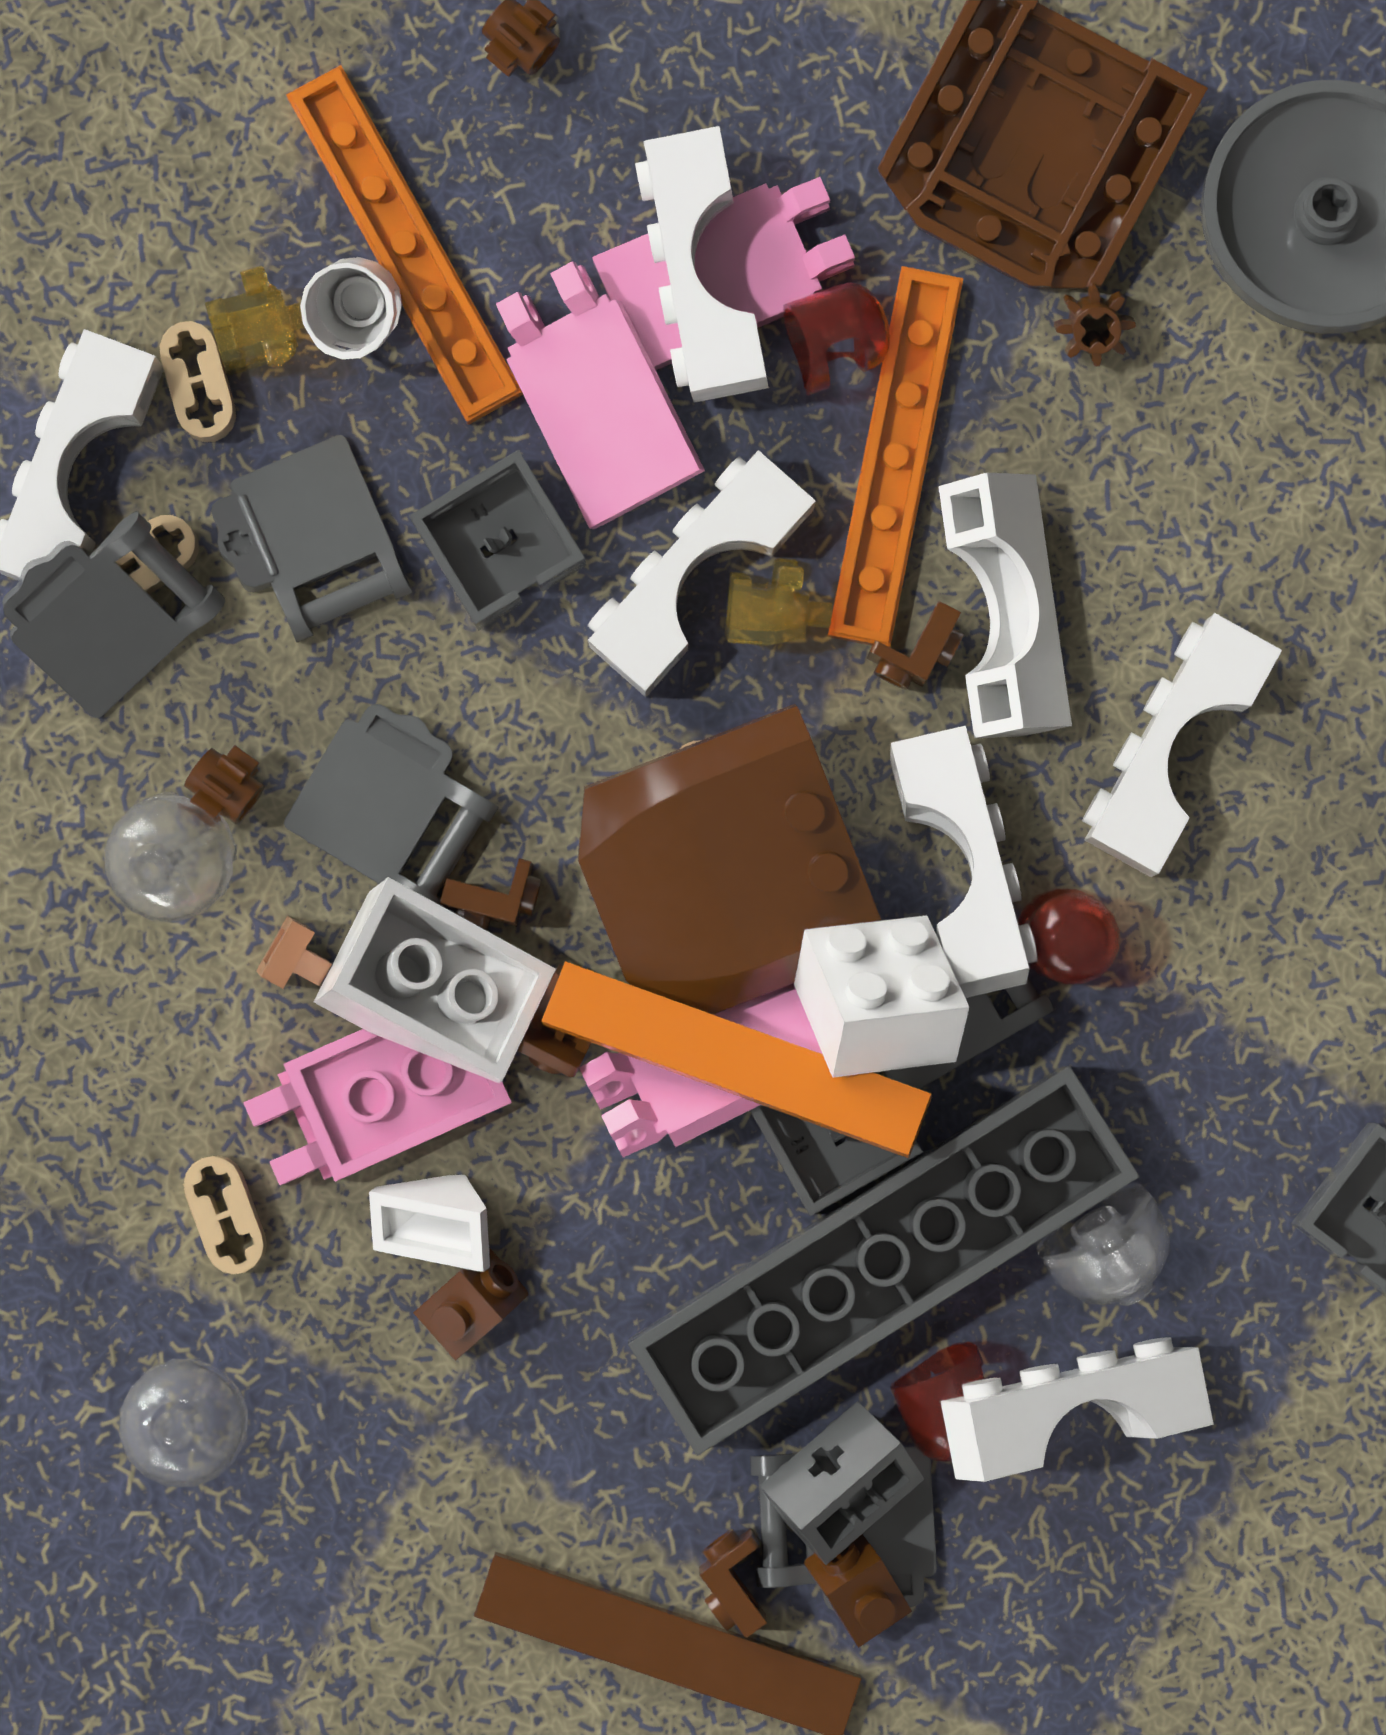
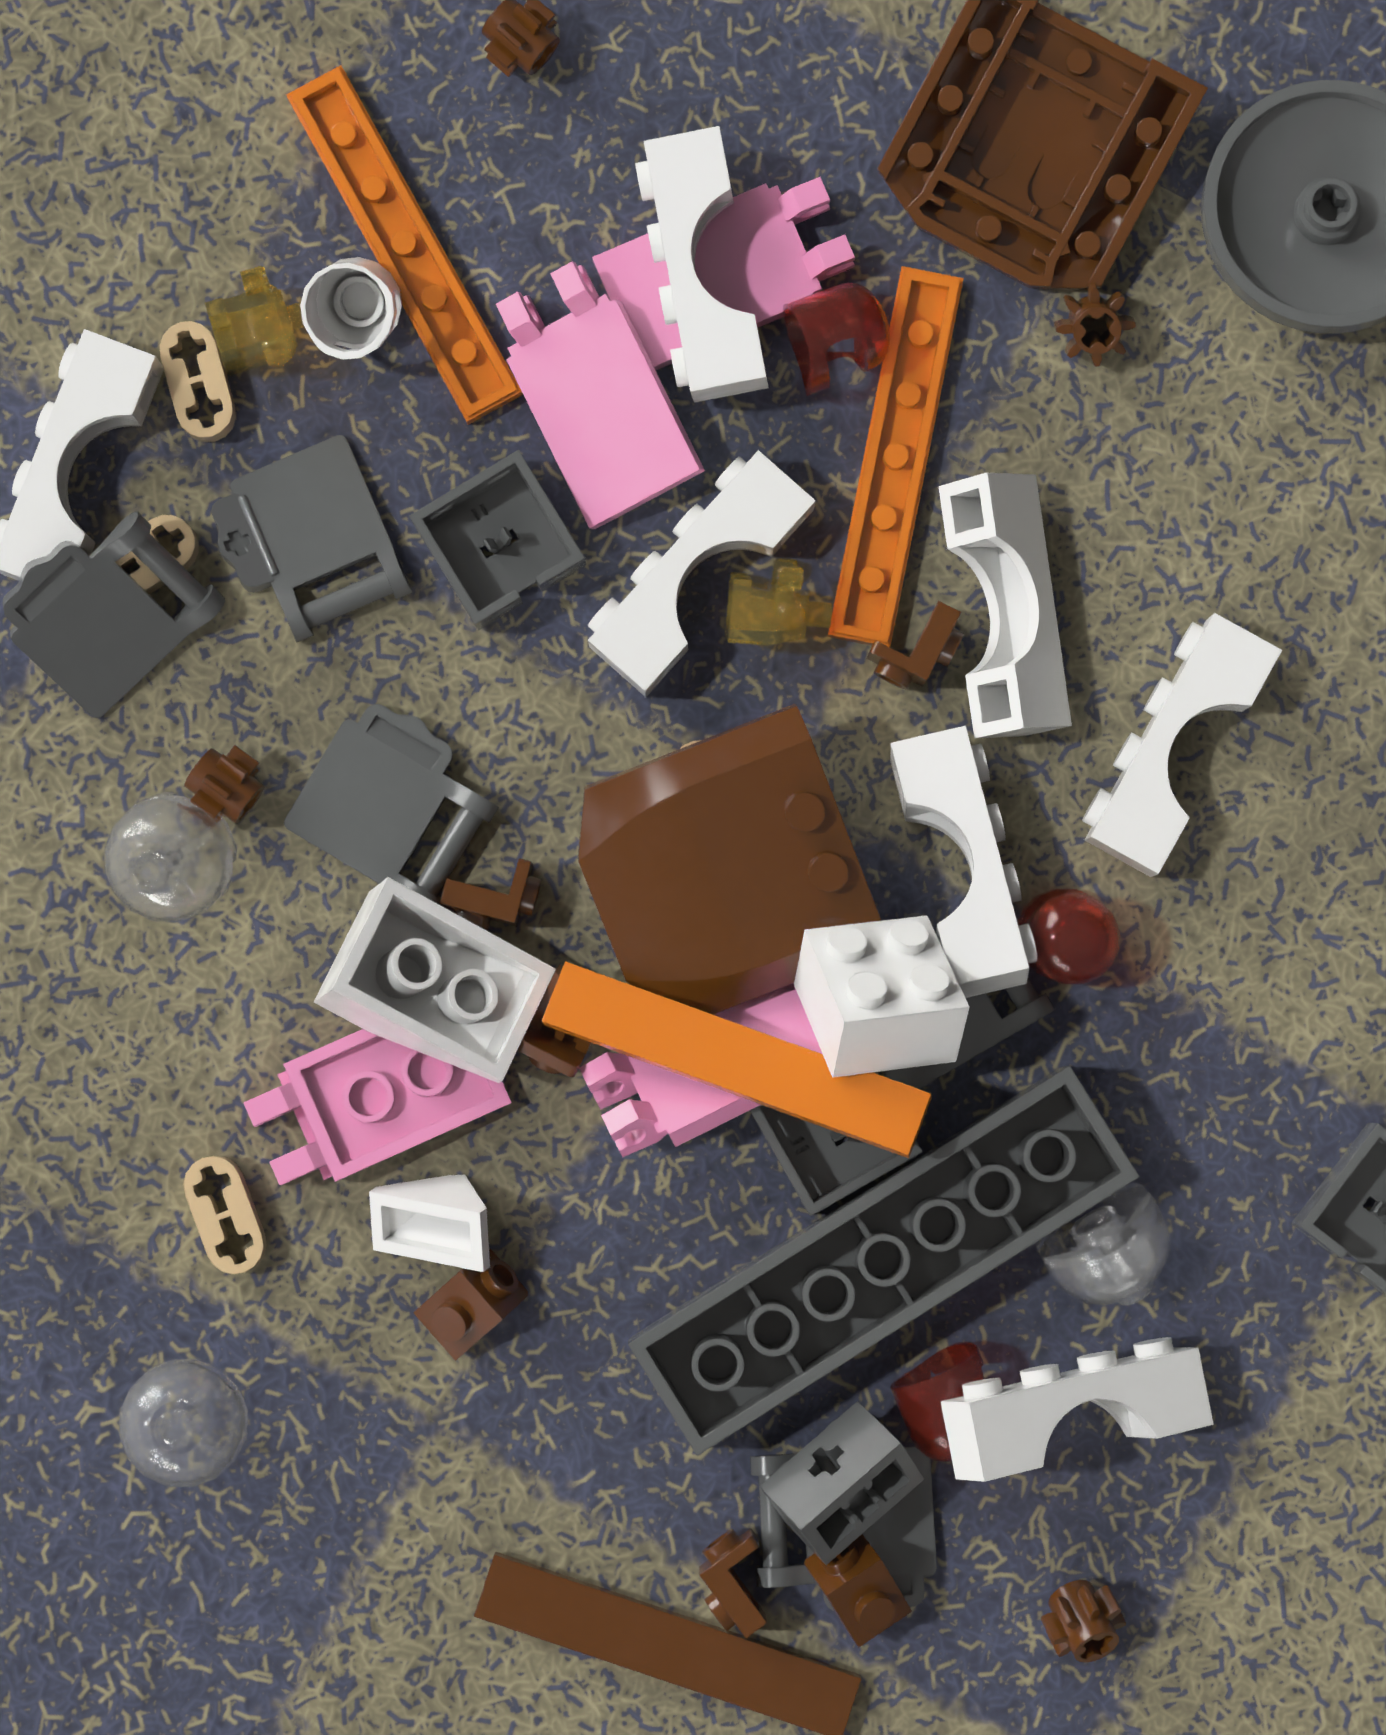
(290, 955): nougat tile -> none
(1083, 1621): none -> reddish brown gear

